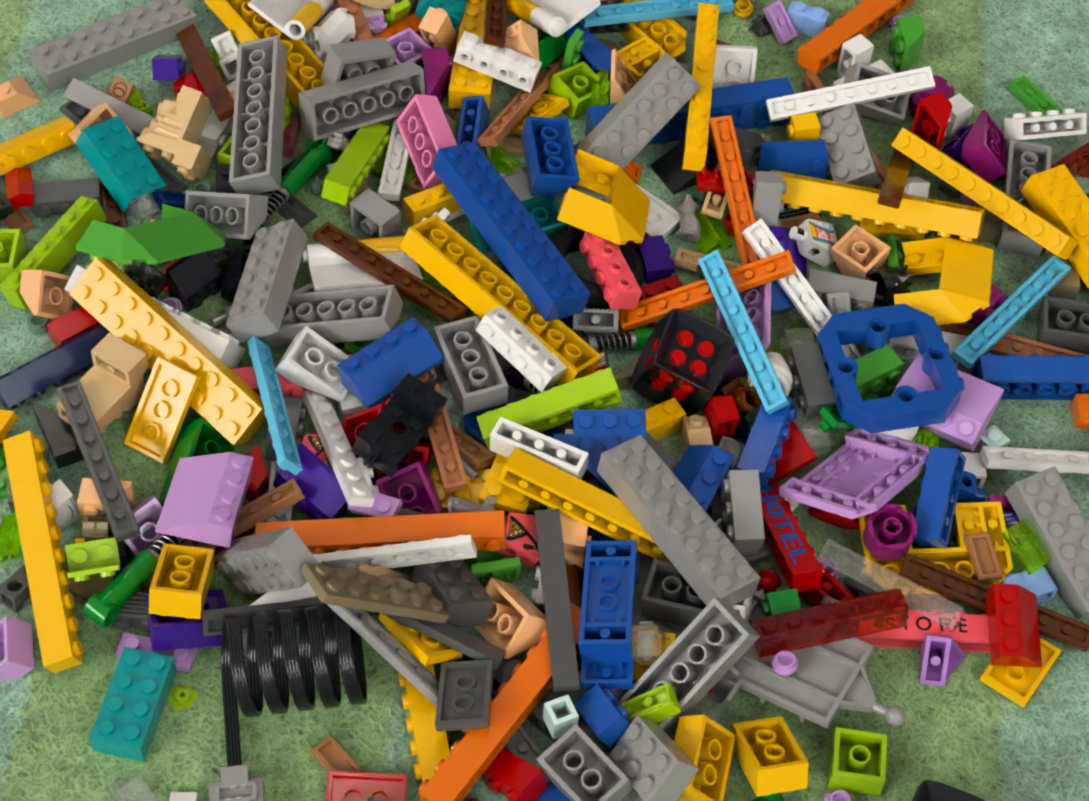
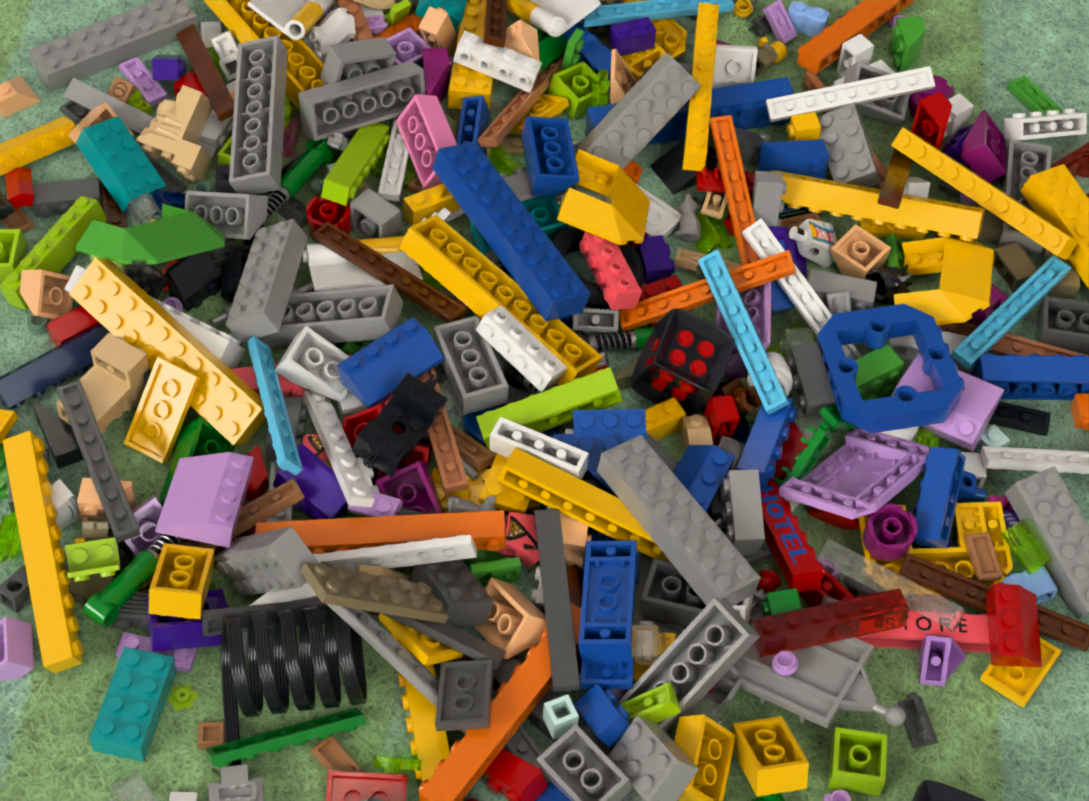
(138, 75): none -> lavender plate
(209, 30): none -> white tile
(211, 734): none -> medium nougat tile
(276, 739): none -> green plate
(323, 210): none -> red brick
(394, 764): none -> clear neon green plate
(632, 36): none -> dark purple brick
(769, 55): none -> dark tan piece
(806, 459): none -> green plate
(918, 721): none -> dark grey hinge
(1013, 265): none -> dark tan brick
(1021, 418): none -> black plate

